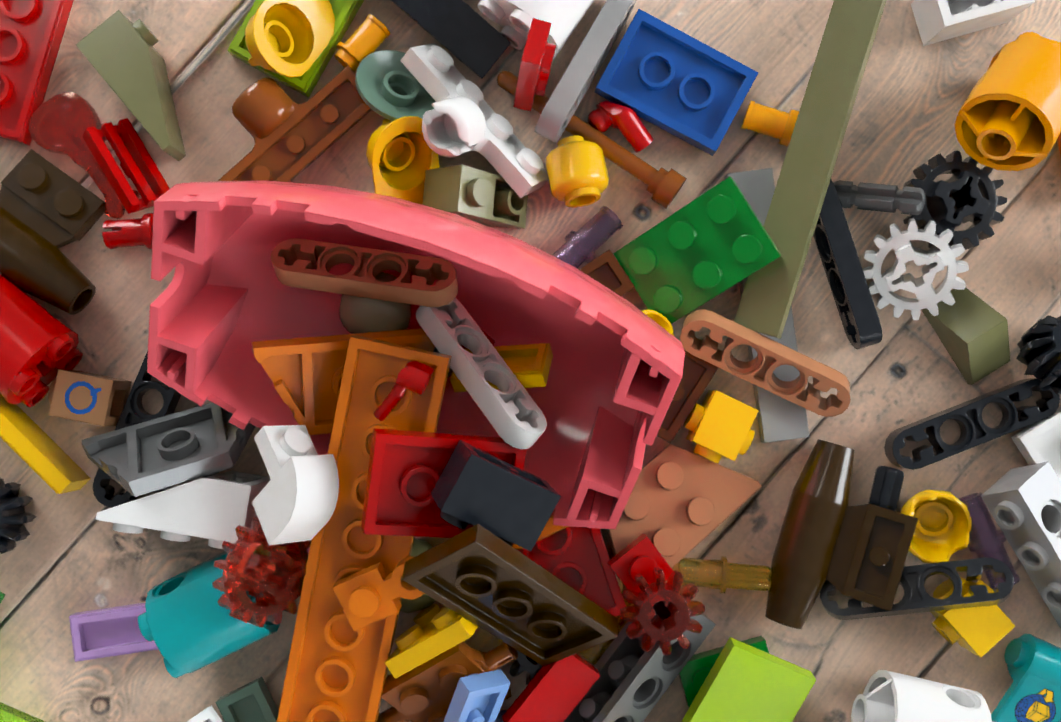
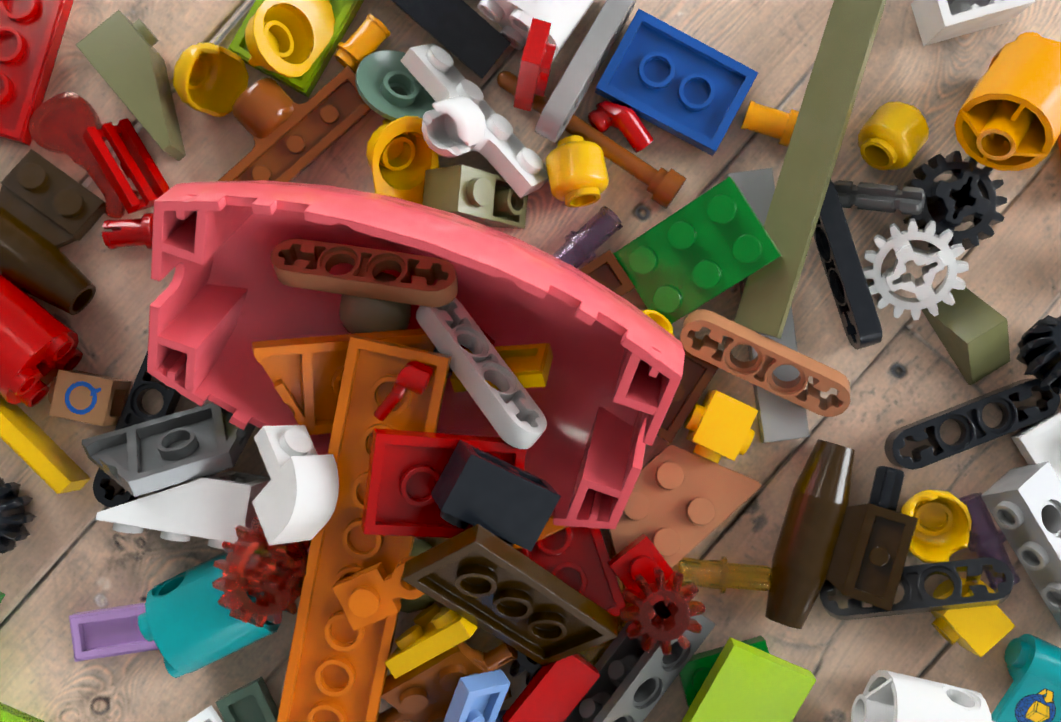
(210, 78): none -> yellow hair
(893, 136): none -> yellow head

